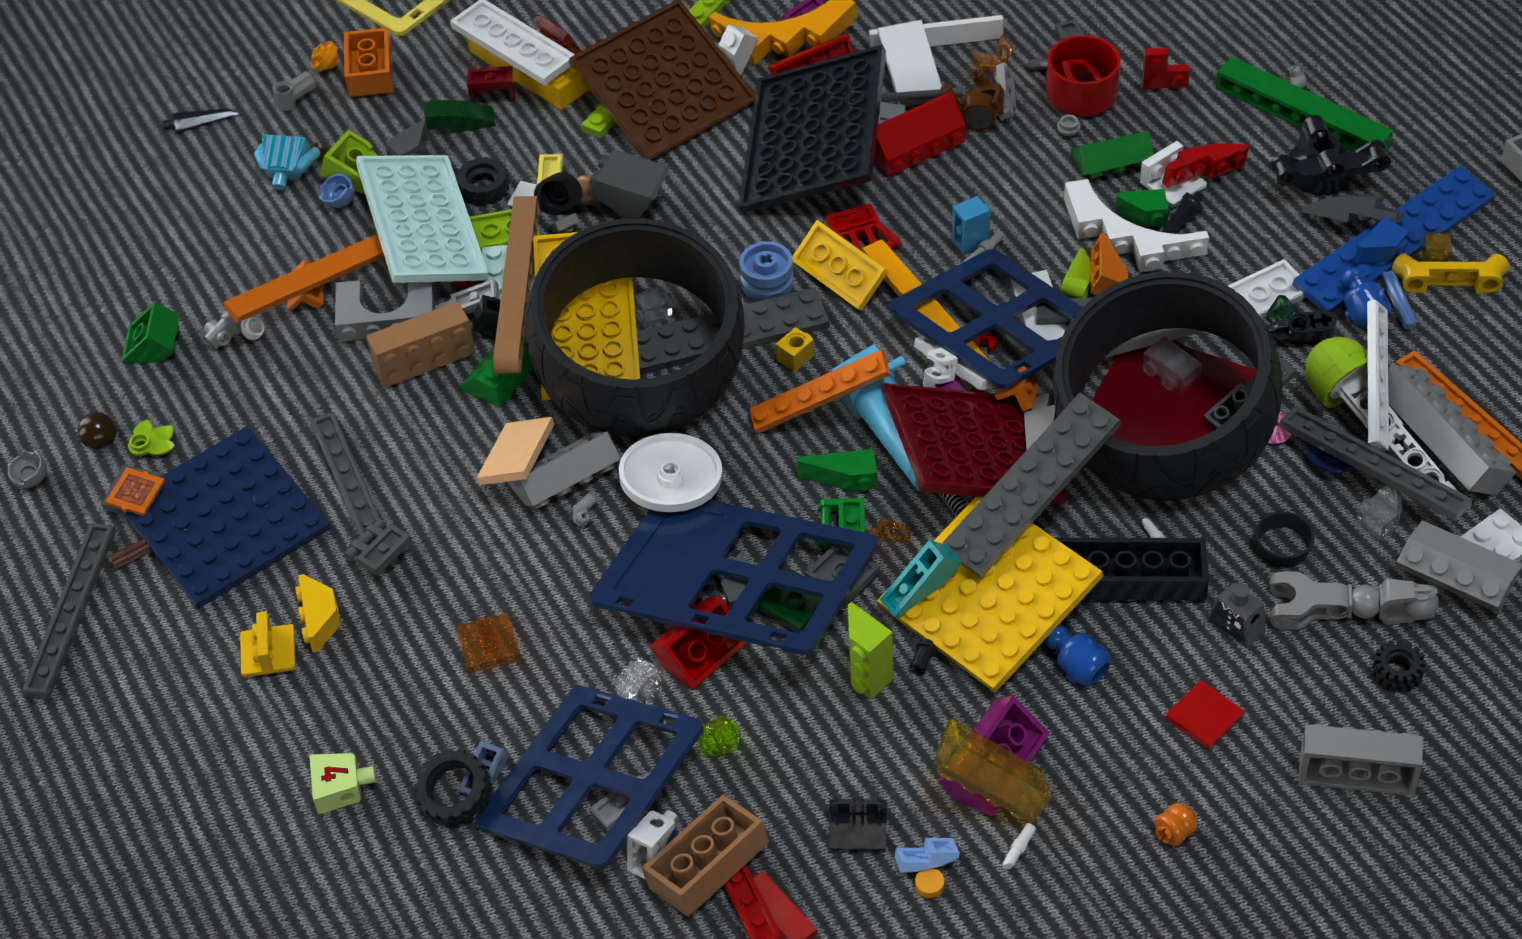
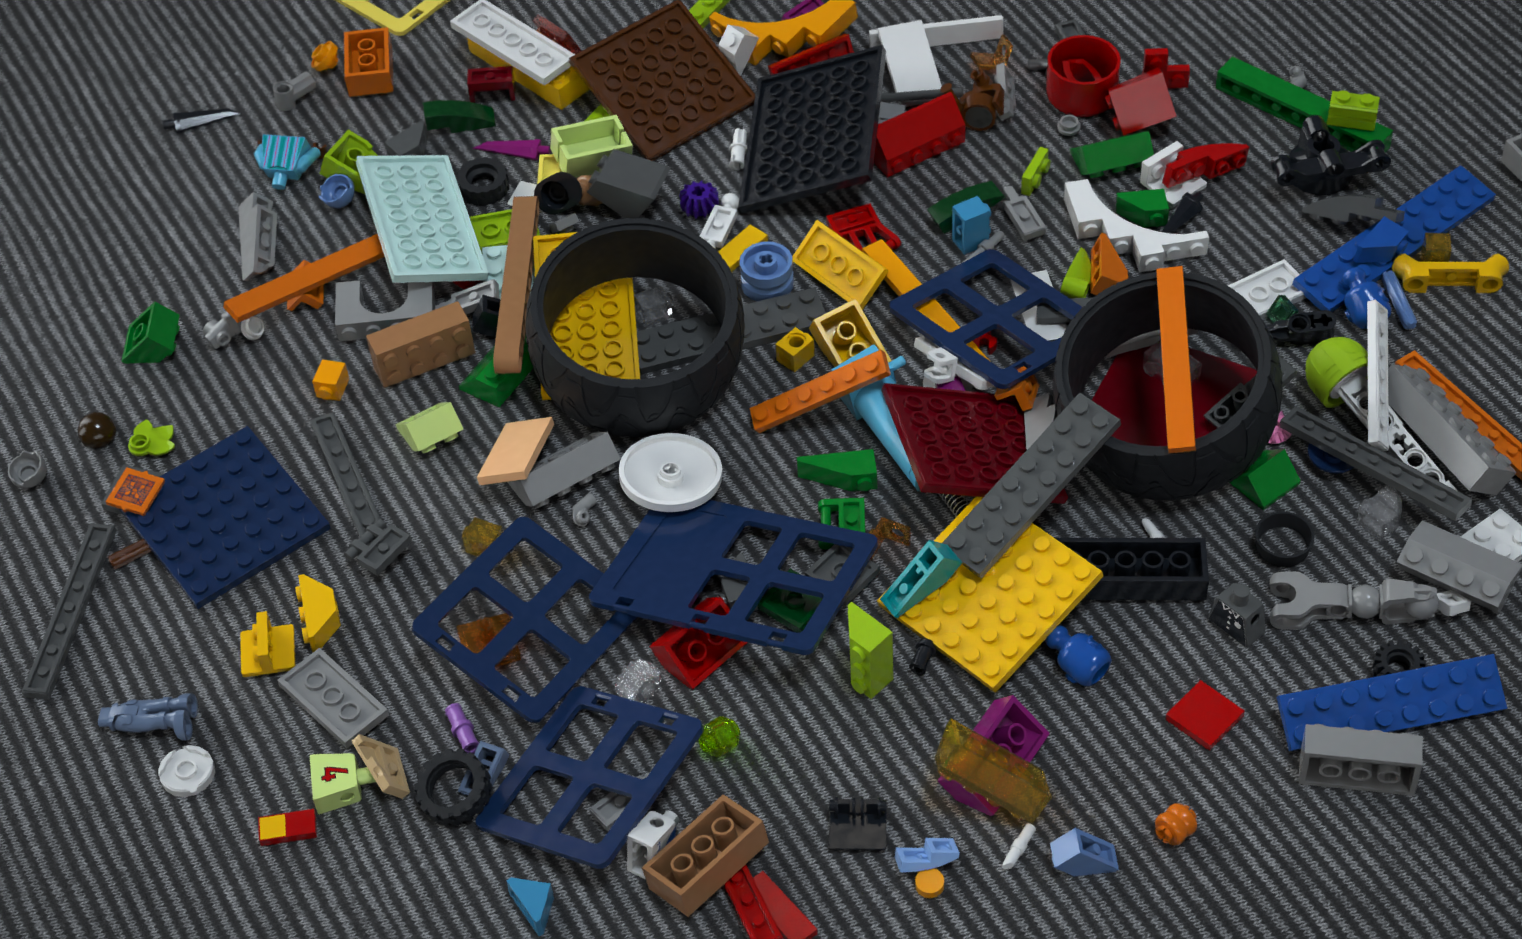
(152, 714): none -> sand blue piece
(186, 771): none -> white tile
(257, 235): none -> light grey wedge
(287, 827): none -> red tile
(330, 380): none -> light orange brick
(333, 697): none -> light grey plate
(383, 764): none -> tan wing
(430, 427): none -> yellowish green slope
(461, 727): none -> medium lavender pin
(480, 536): none -> clear yellow brick
(520, 148): none -> magenta bar
(526, 618): none -> dark blue window
(533, 900): none -> dark azure slope
(583, 144): none -> yellowish green piece
(698, 199): none -> dark purple gear
(721, 221): none -> white plate
(732, 251): none -> yellow tile
(738, 149): none -> white axle
(844, 333): none -> yellow slope
(942, 211): none -> dark green slope
(1023, 214): none -> light grey hinge
(1033, 174): none -> lime plate
(1083, 854): none -> medium blue slope
(1140, 102): none -> red slope
(1176, 360): none -> orange tile
(1268, 478): none -> green slope
(1353, 110): none -> lime brick
(1397, 699): none -> blue plate
(1452, 603): none -> white plate

